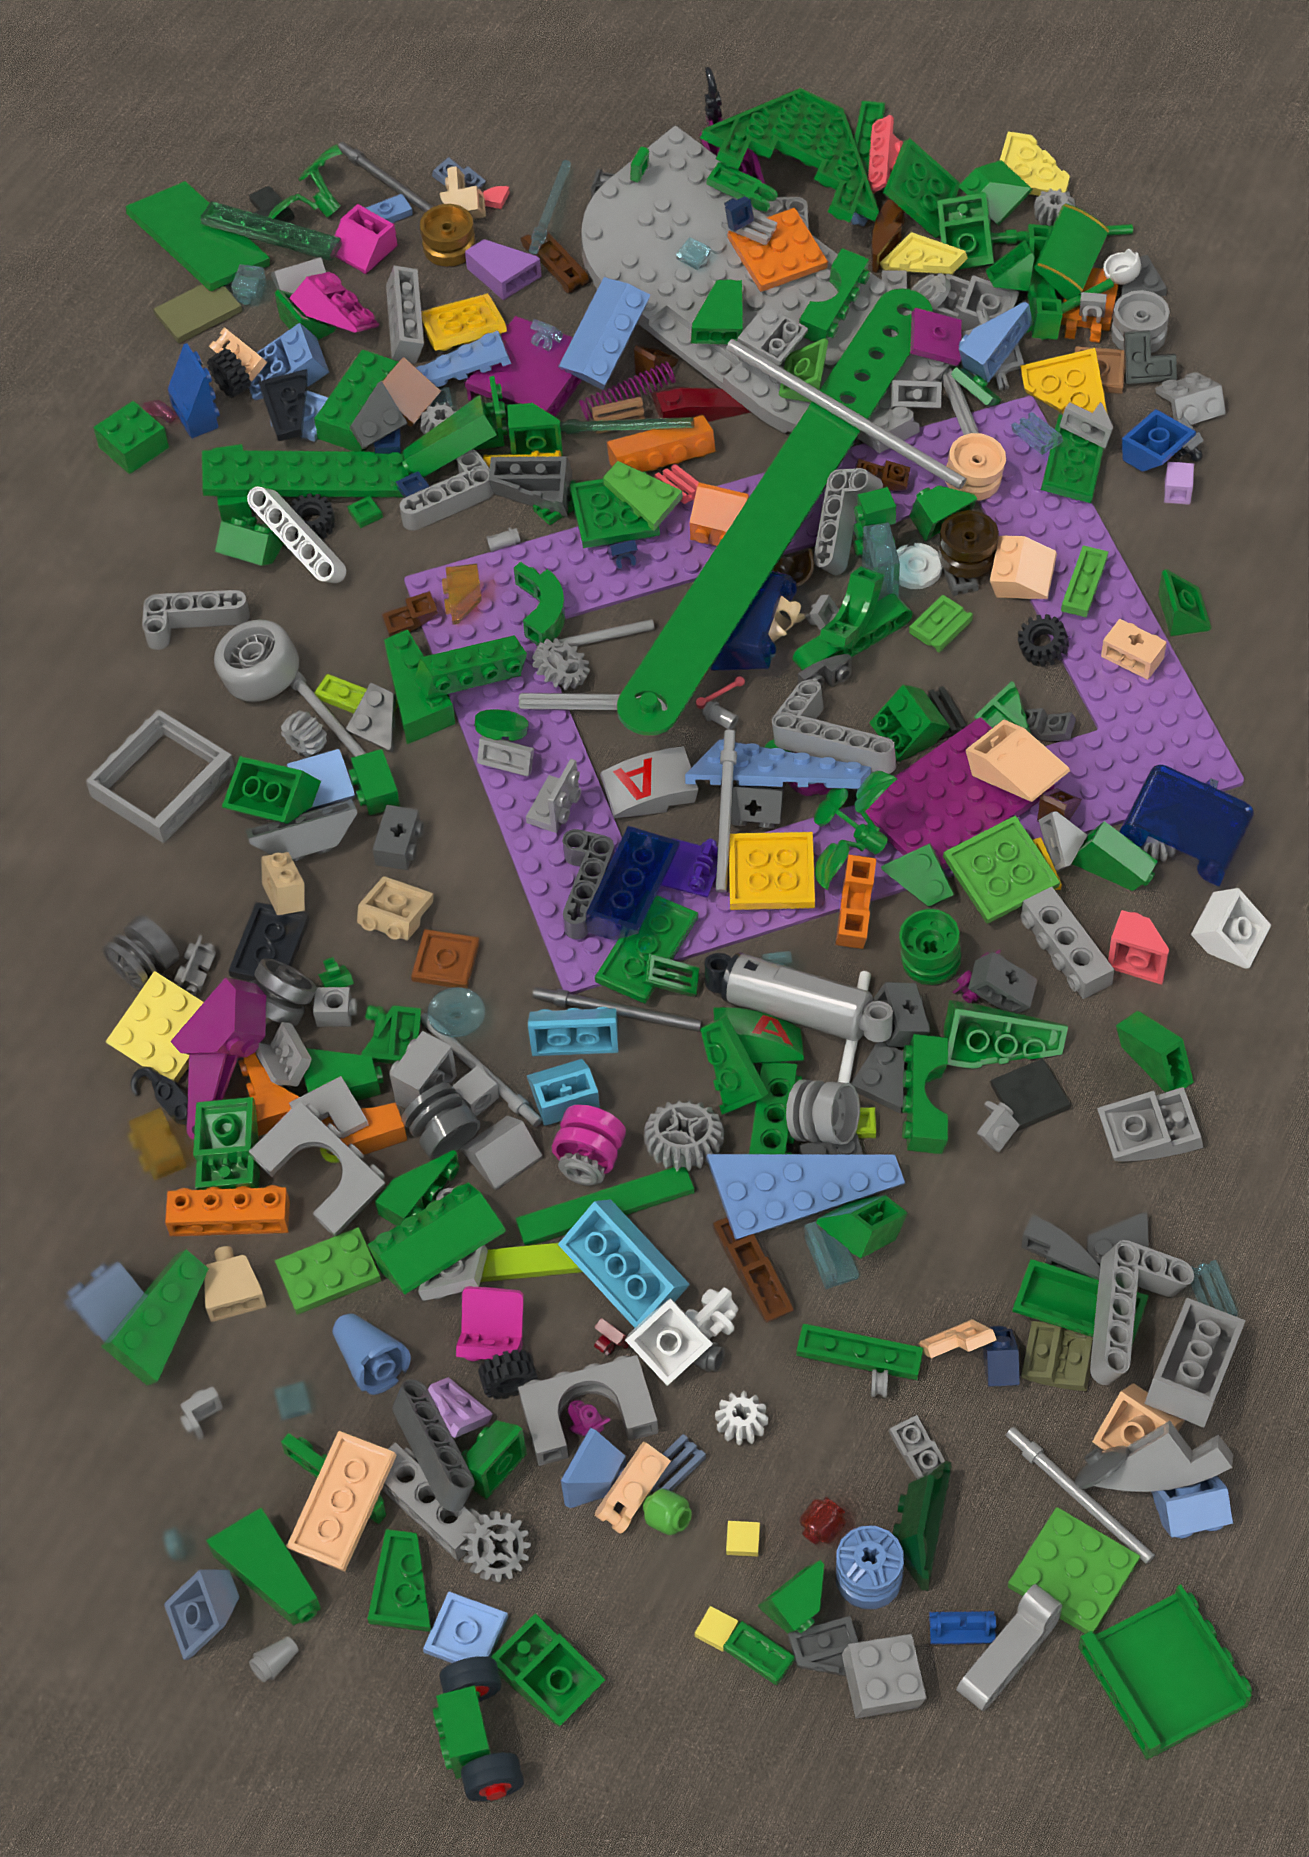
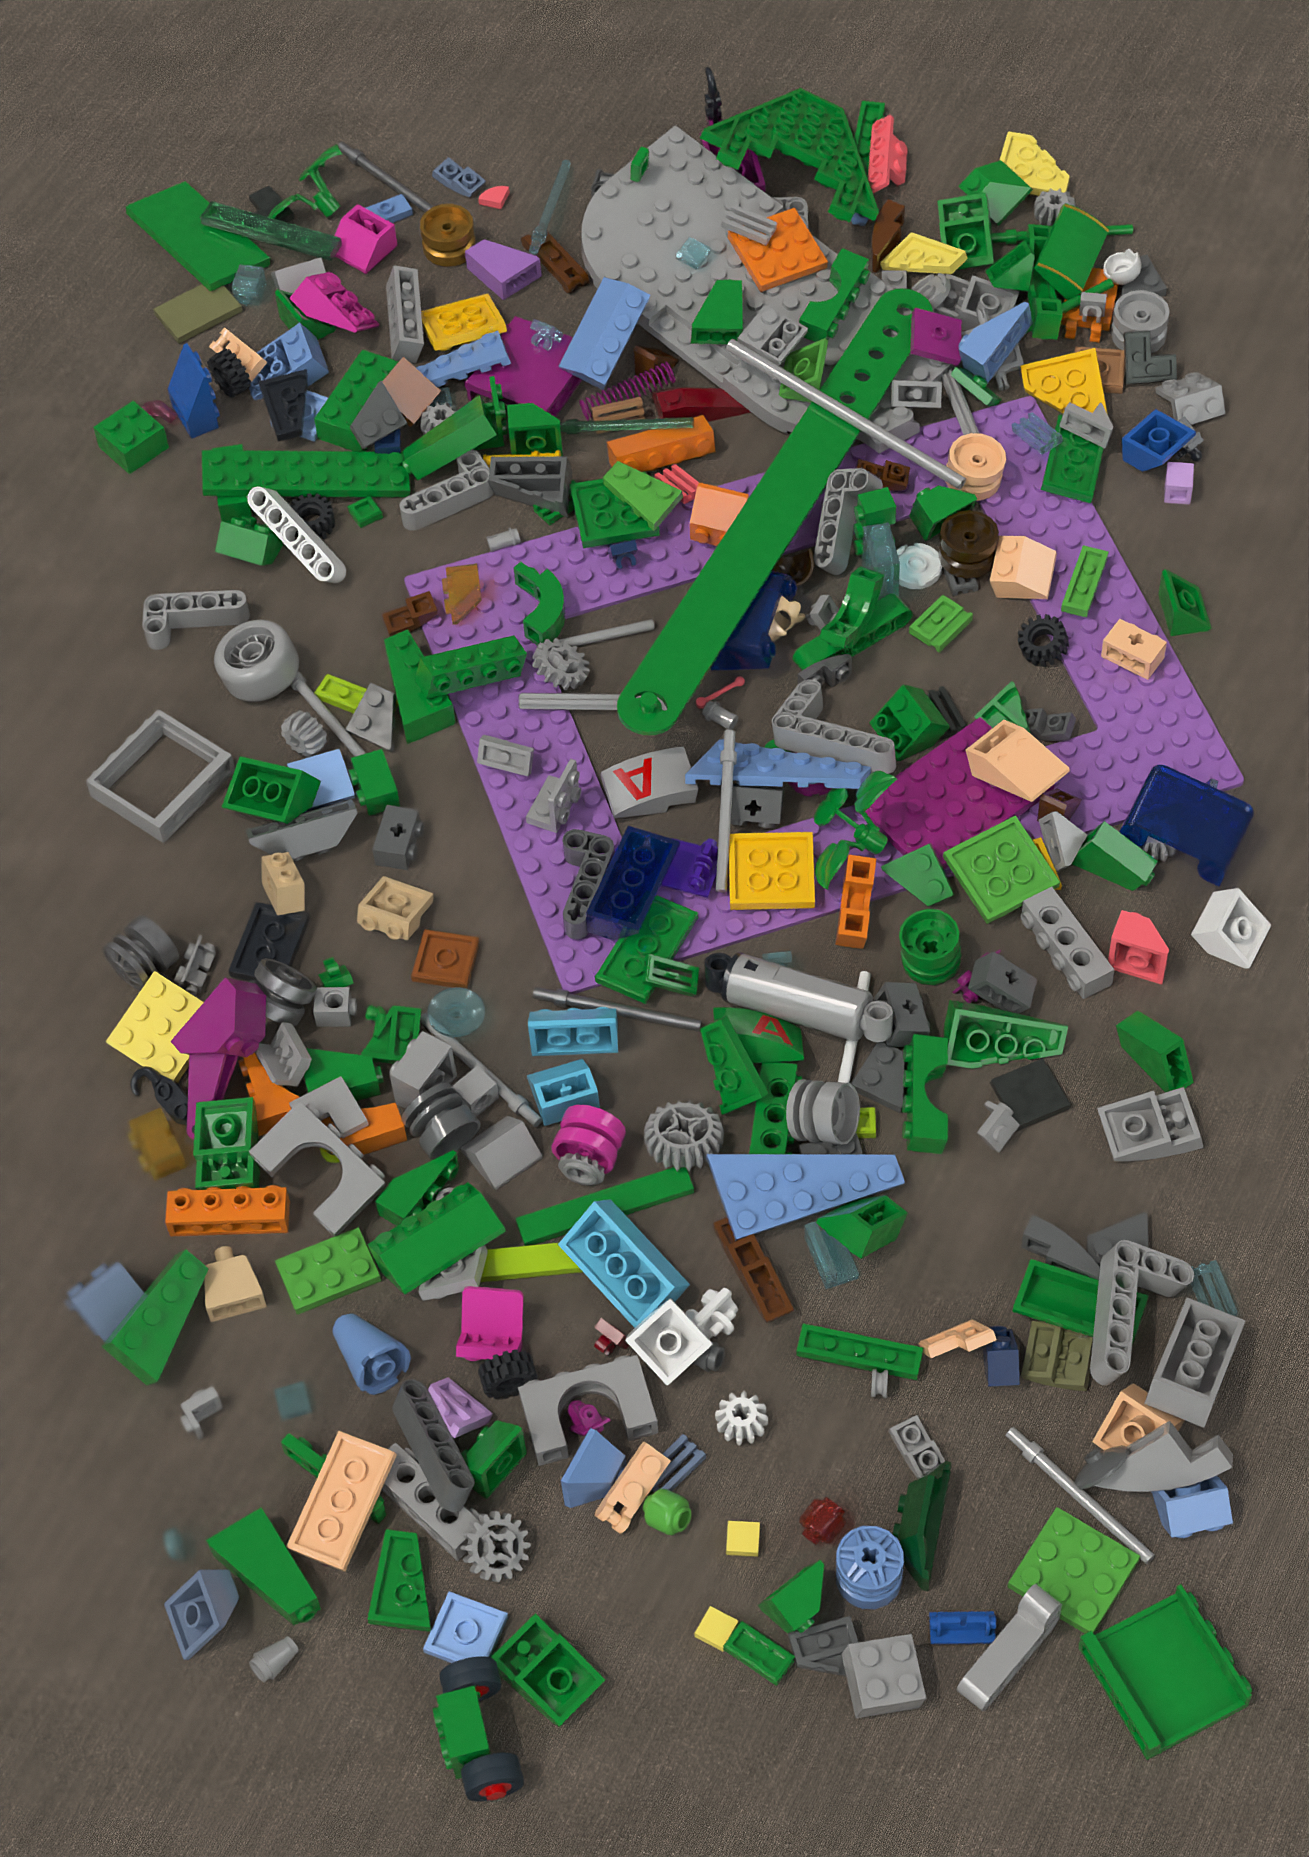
(411, 484): dark blue tile -> none
(470, 198): tan brick -> none
(499, 723): green tile -> none
(738, 213): dark blue tile -> none
(740, 184): green hinge -> none
(918, 185): green plate -> none

